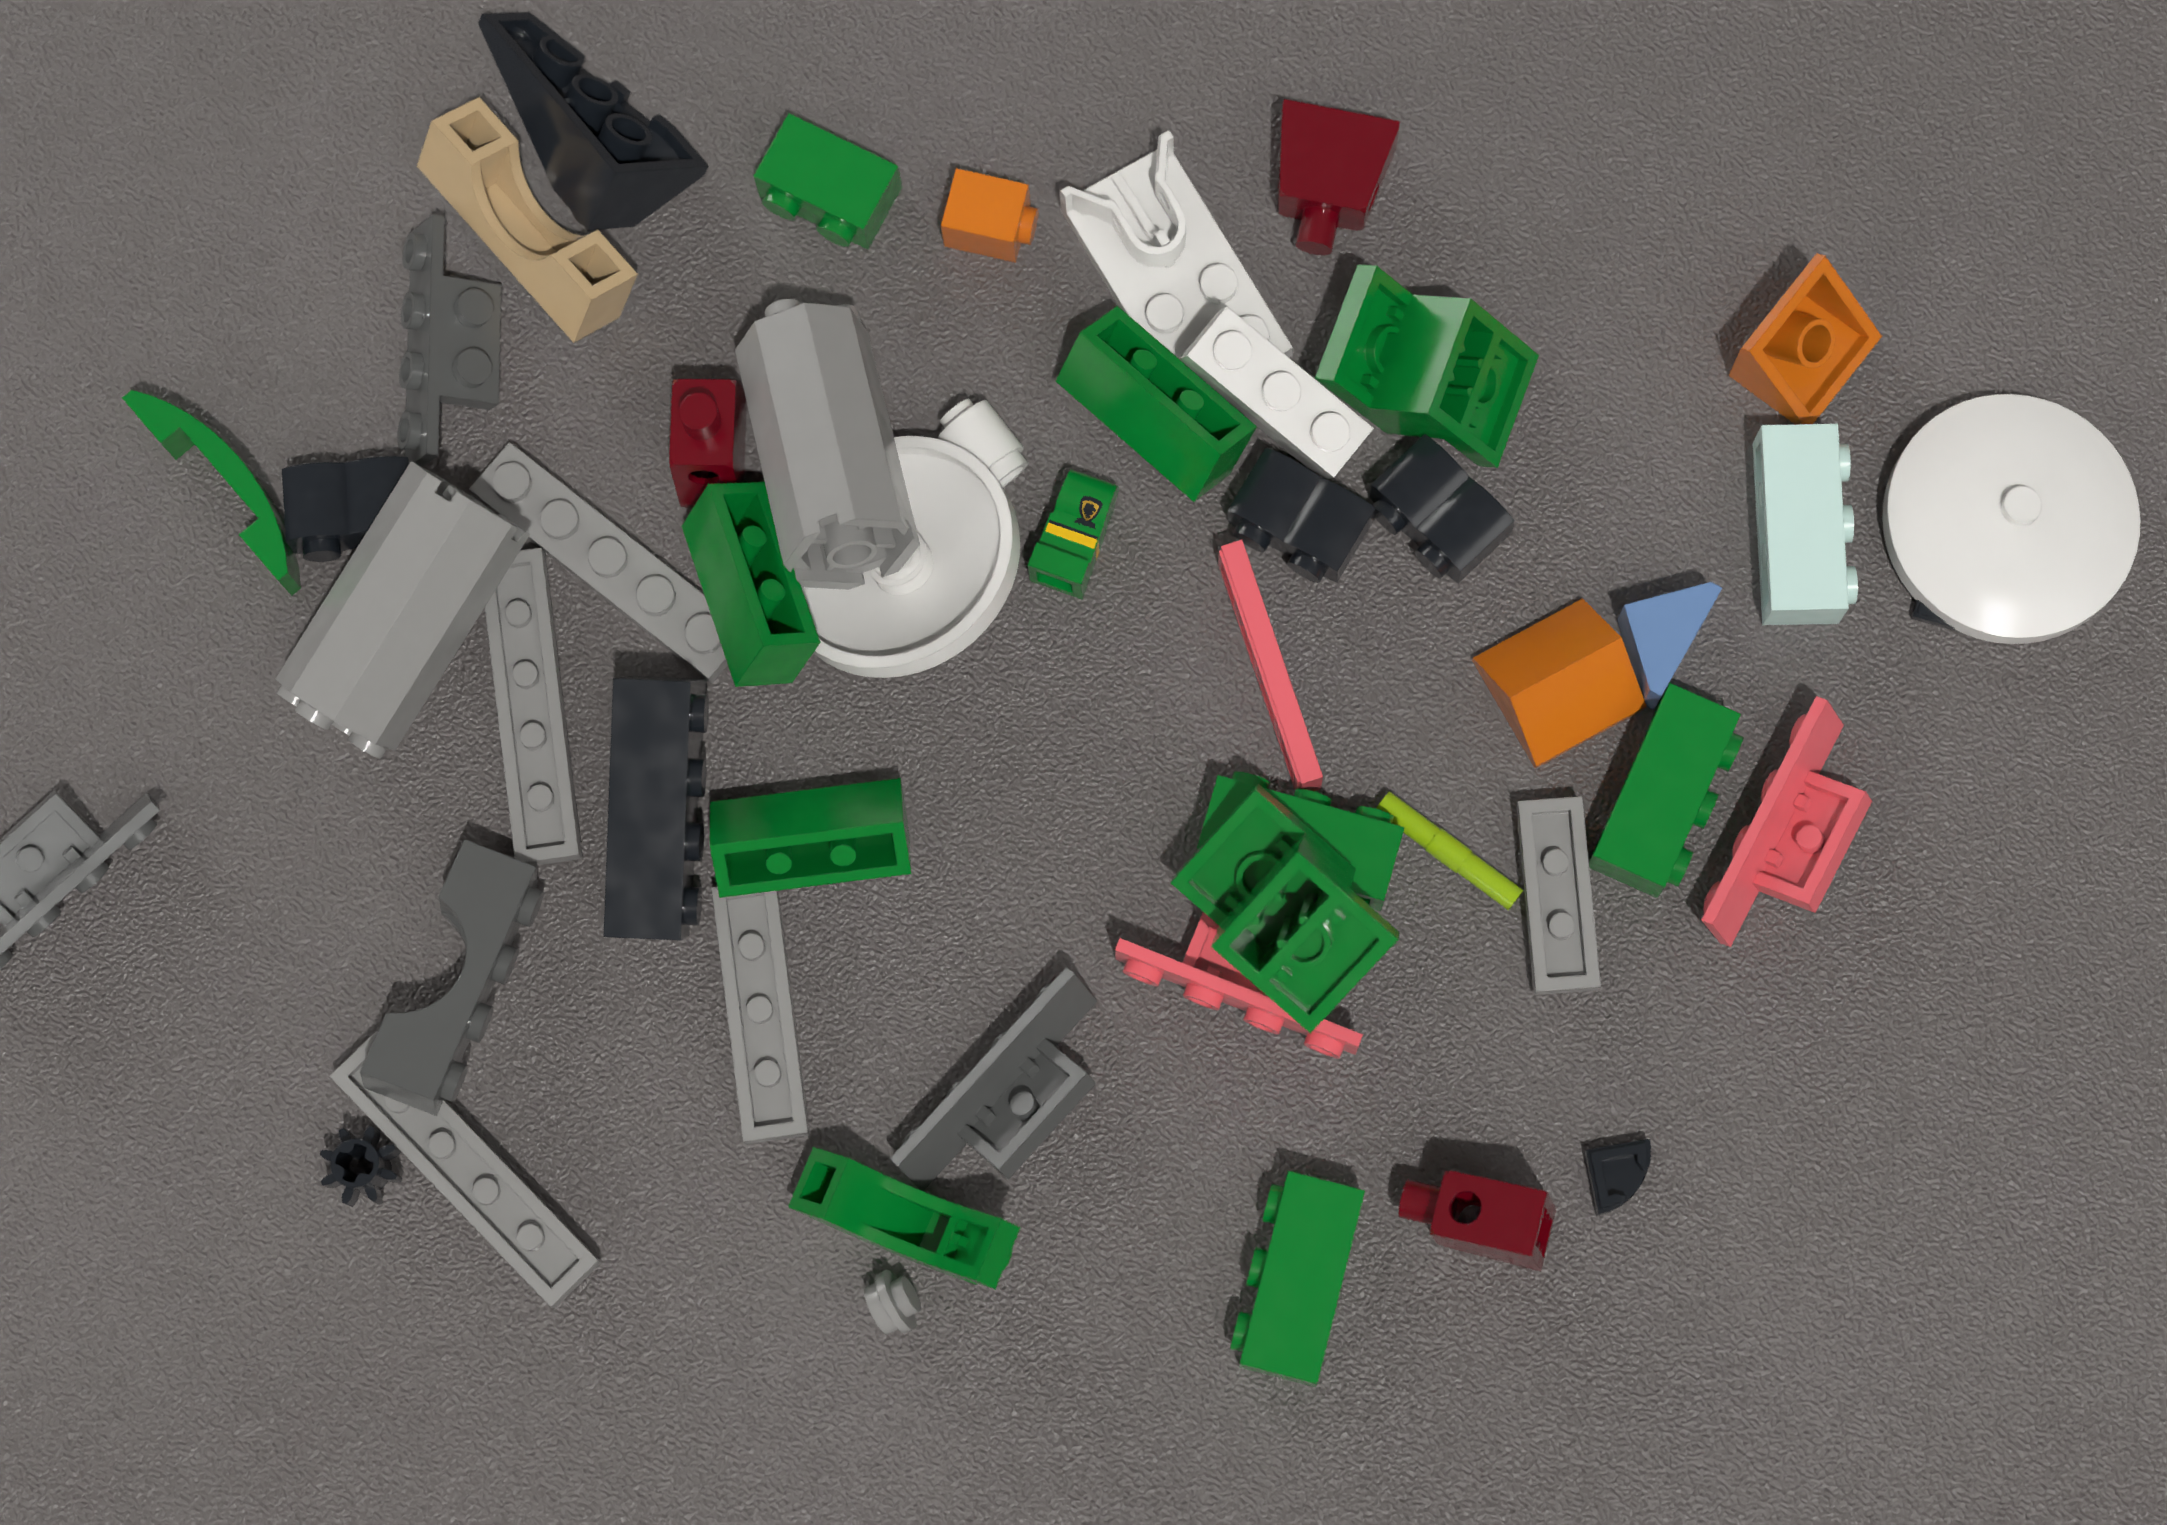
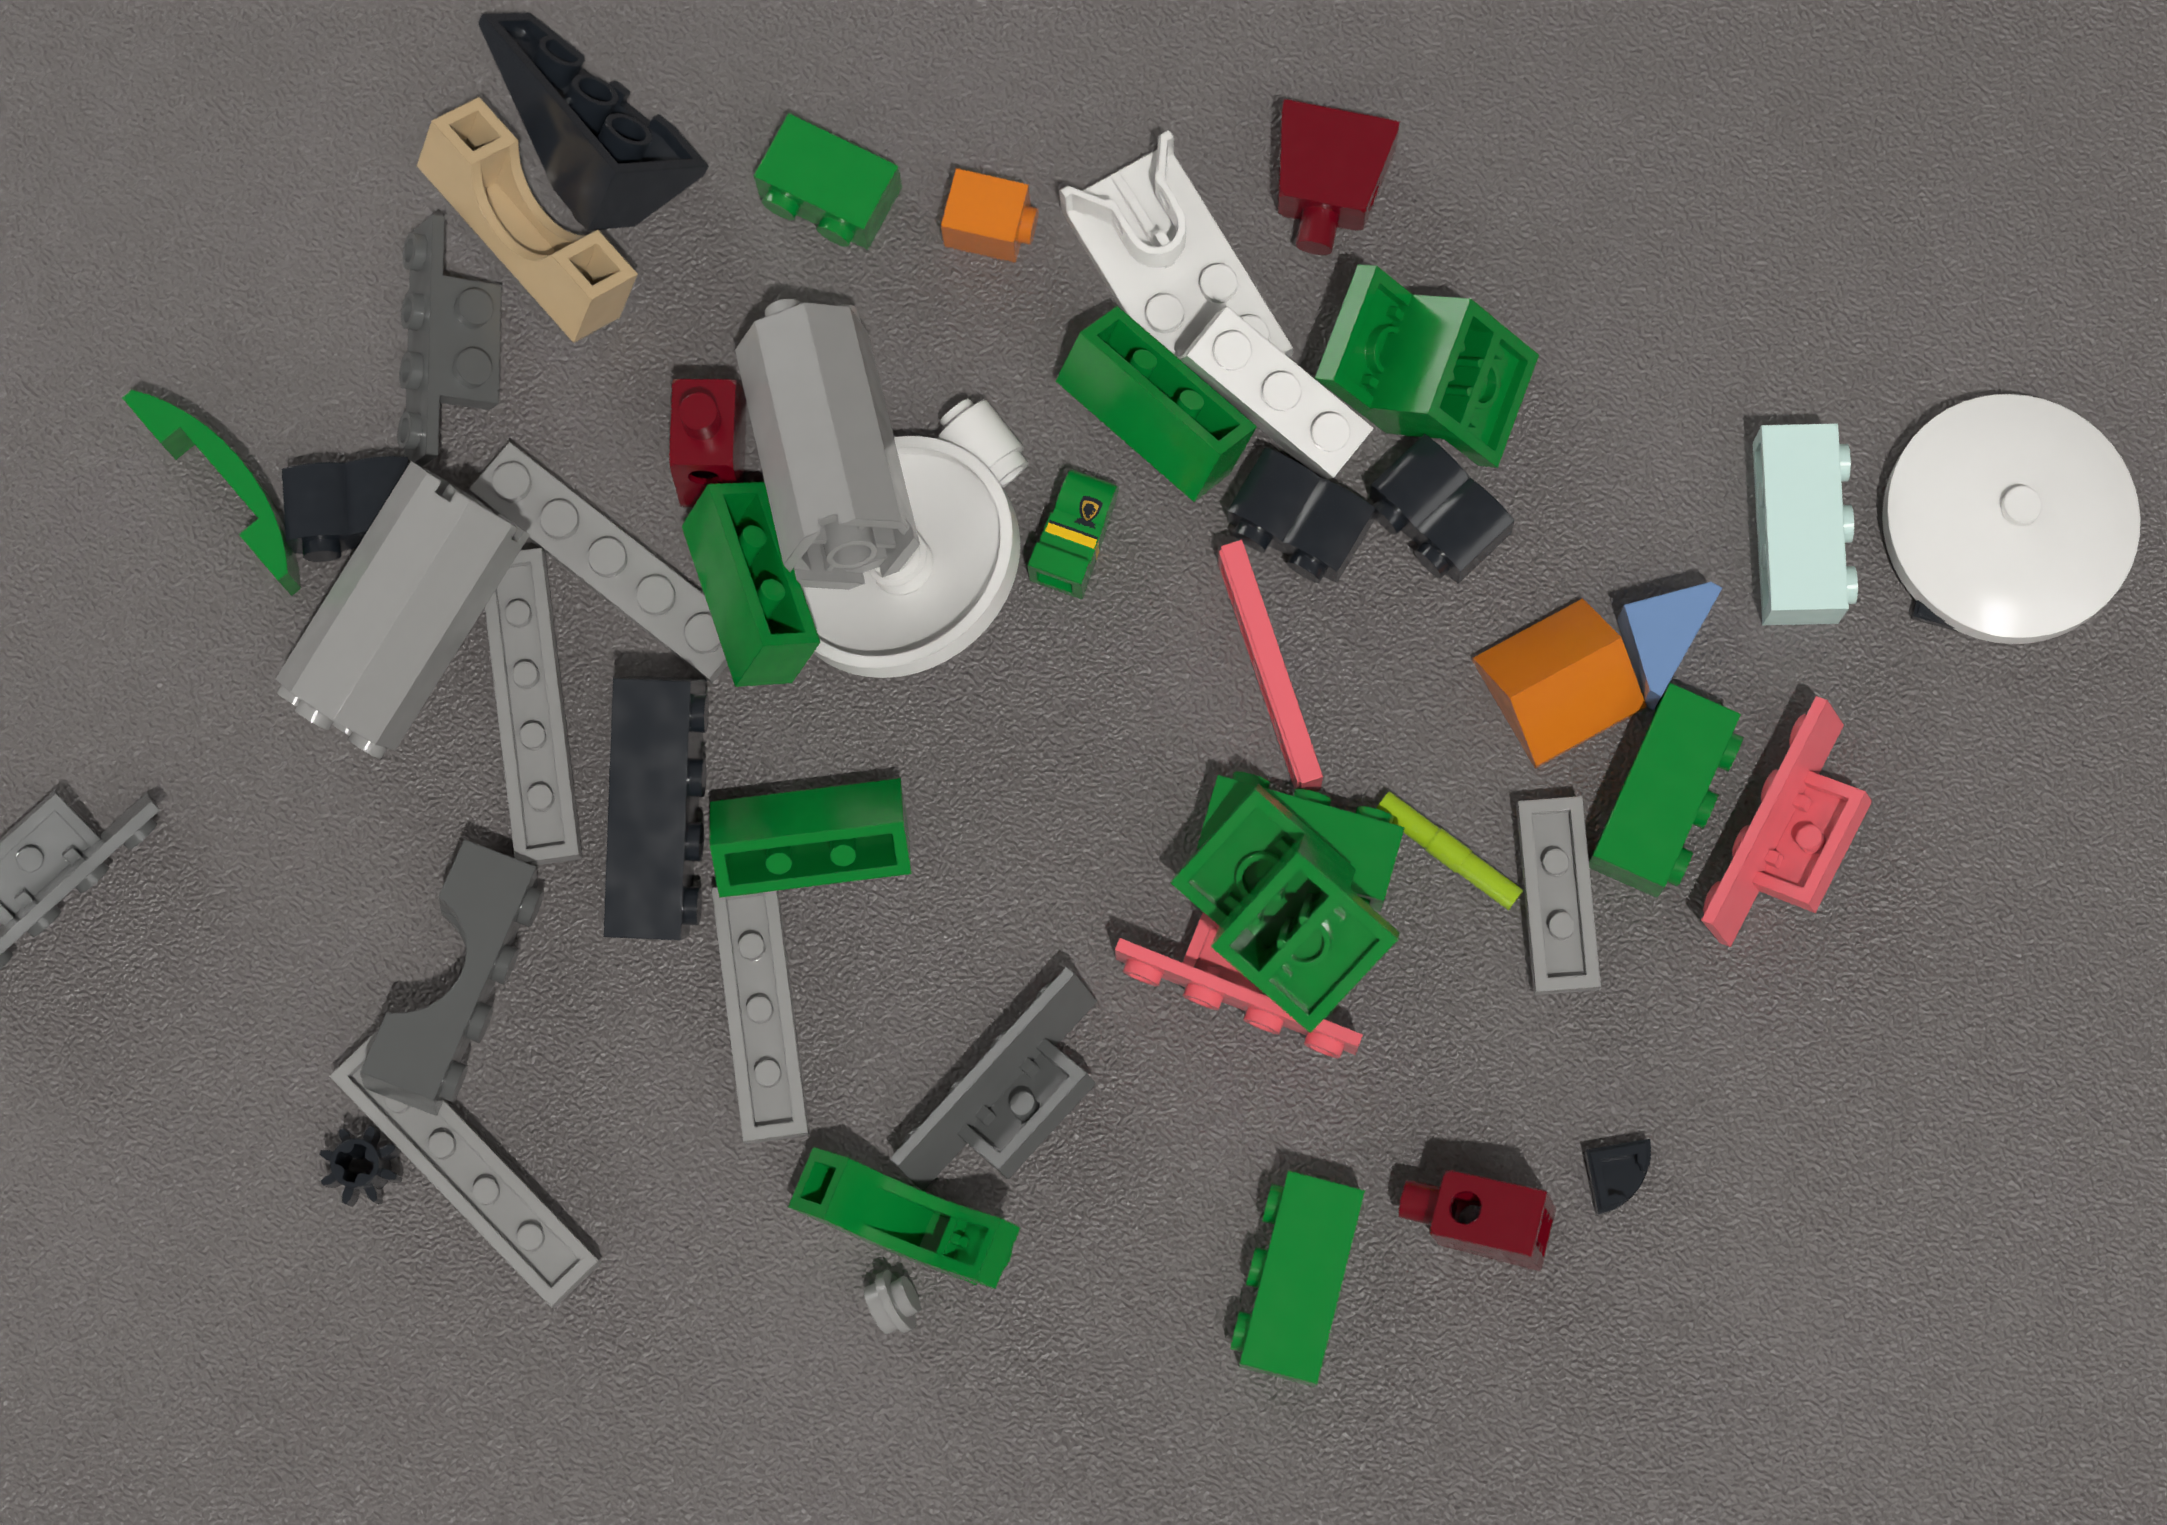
(1806, 345): orange slope -> none

